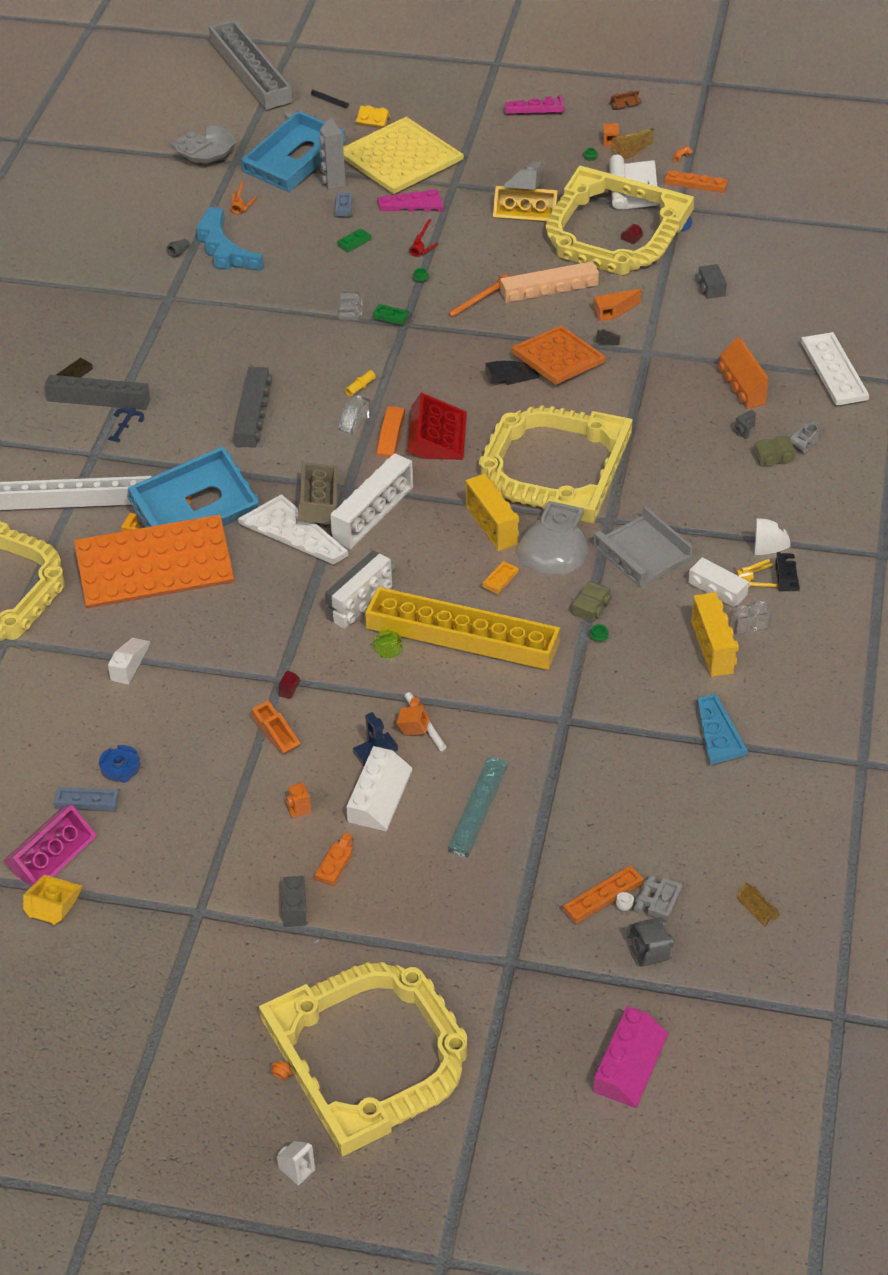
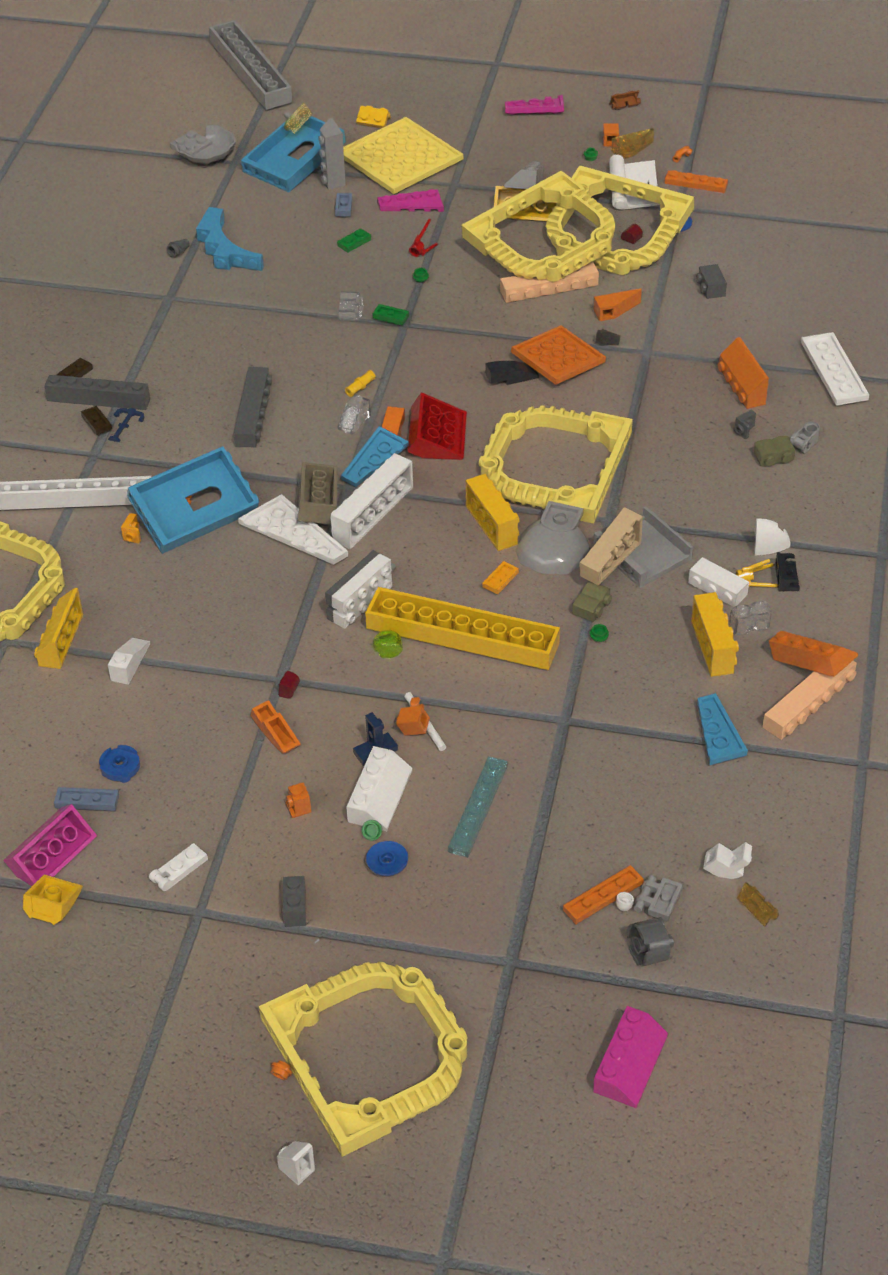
(60, 631): none -> yellow slope
(96, 420): none -> dark brown plate
(153, 561): orange plate -> none
(178, 867): none -> white plate
(237, 203): orange plant -> none
(298, 118): none -> clear yellow hinge
(329, 98): black bar -> none
(335, 861): orange hinge -> none
(371, 830): none -> green plate
(373, 455): none -> dark azure wing
(388, 852): none -> blue dish
(478, 297): orange piece -> none
(556, 189): none -> light yellow arch
(612, 547): none -> tan wedge
(727, 863): none -> white brick
(805, 700): none -> light nougat brick
(810, 653): none -> orange slope

